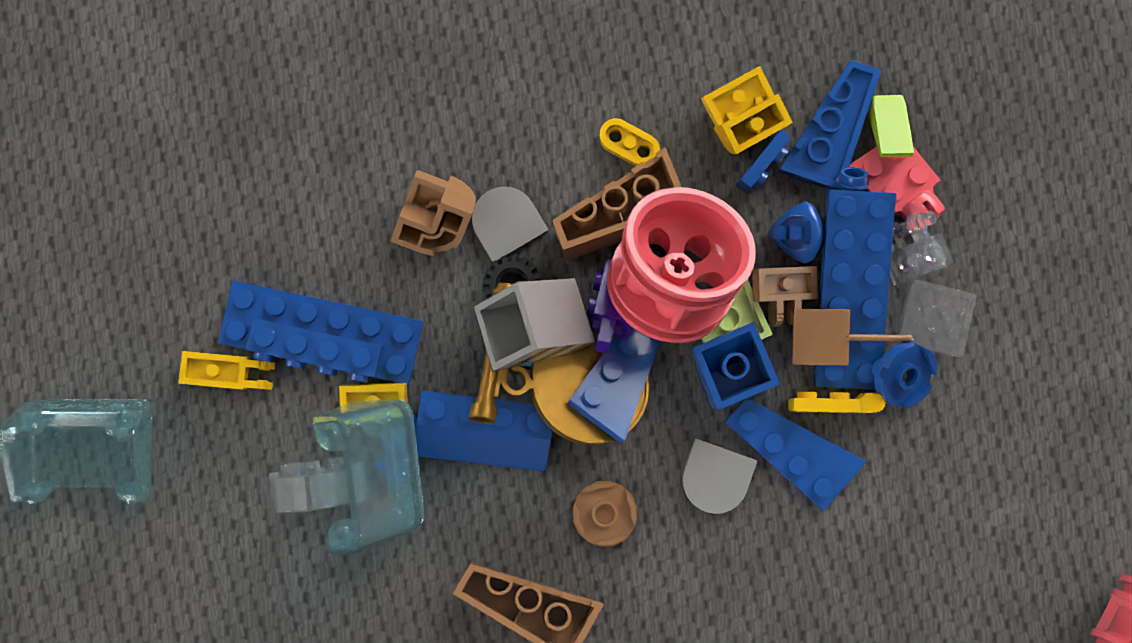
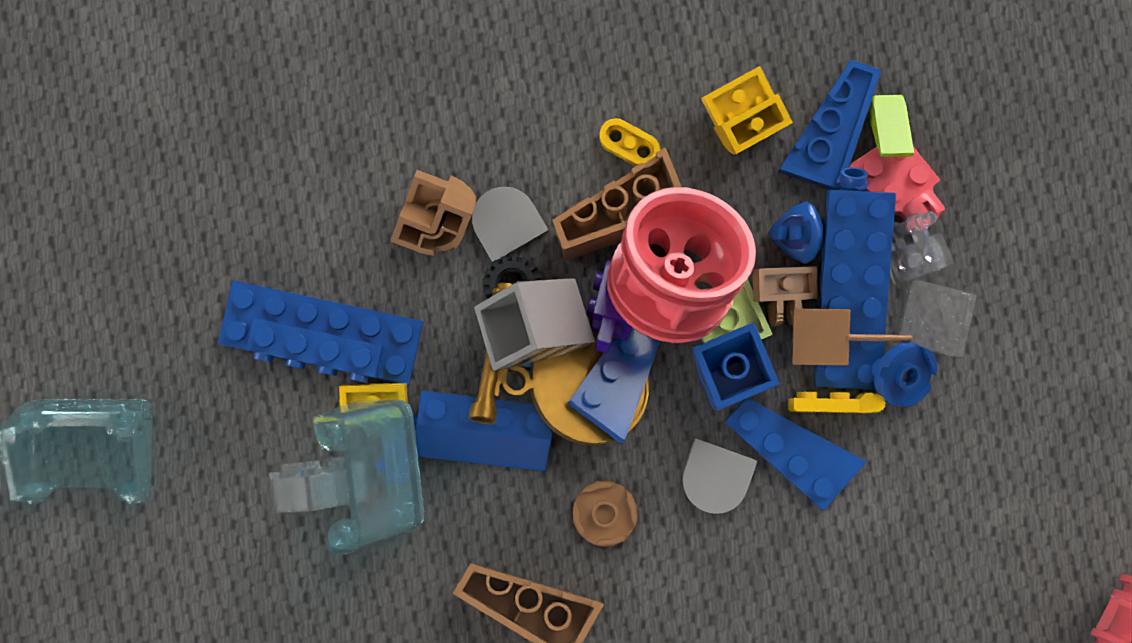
(221, 371): yellow hinge -> none
(773, 153): blue plate -> none

